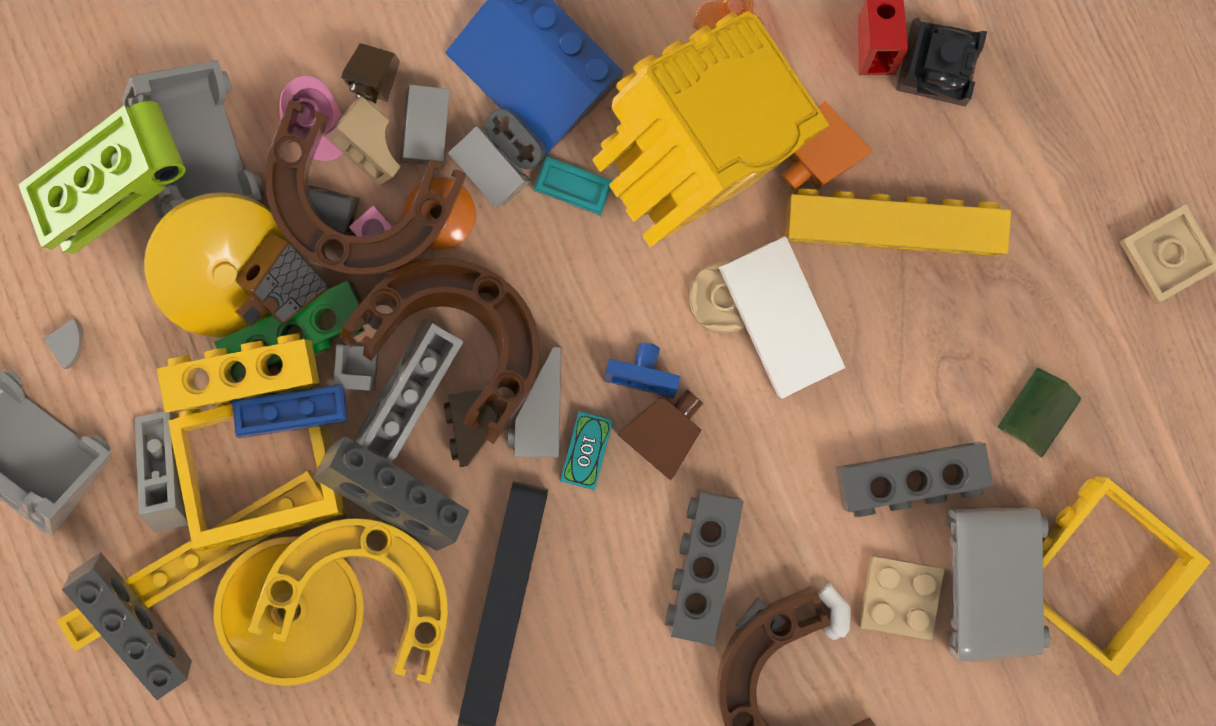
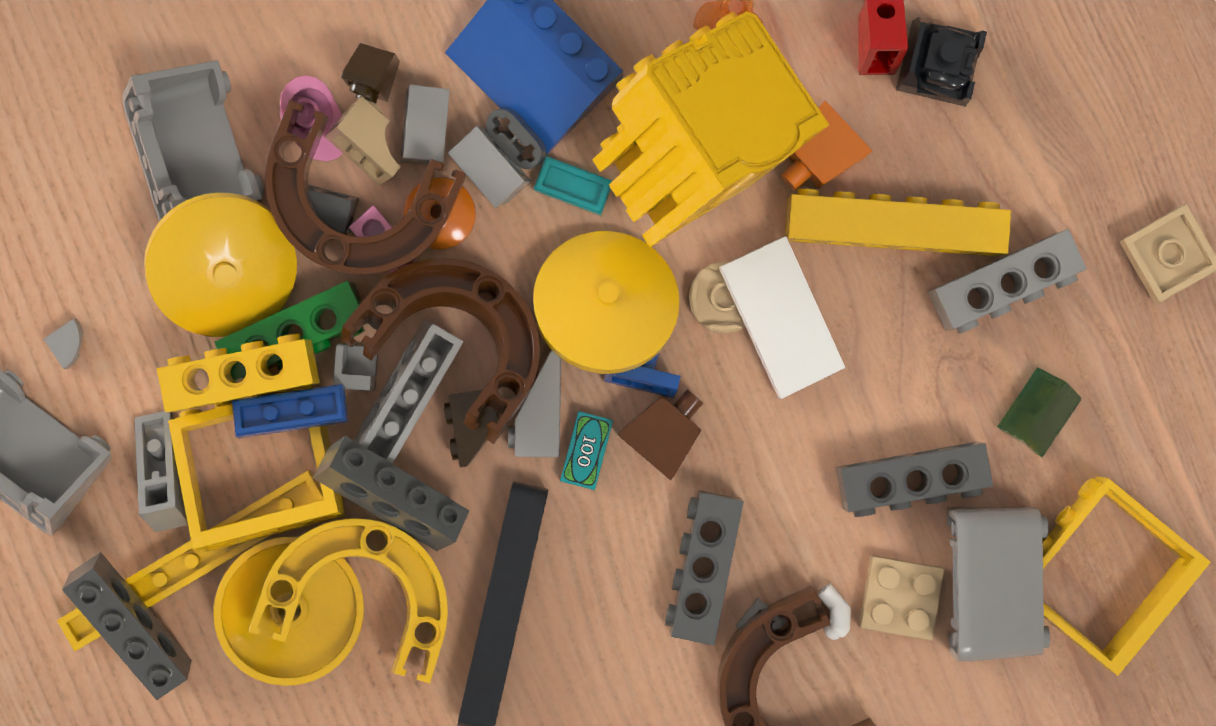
(102, 177): lime hinge -> none
(277, 282): torso -> none
(605, 302): none -> yellow dish
(1062, 264): none -> light grey brick

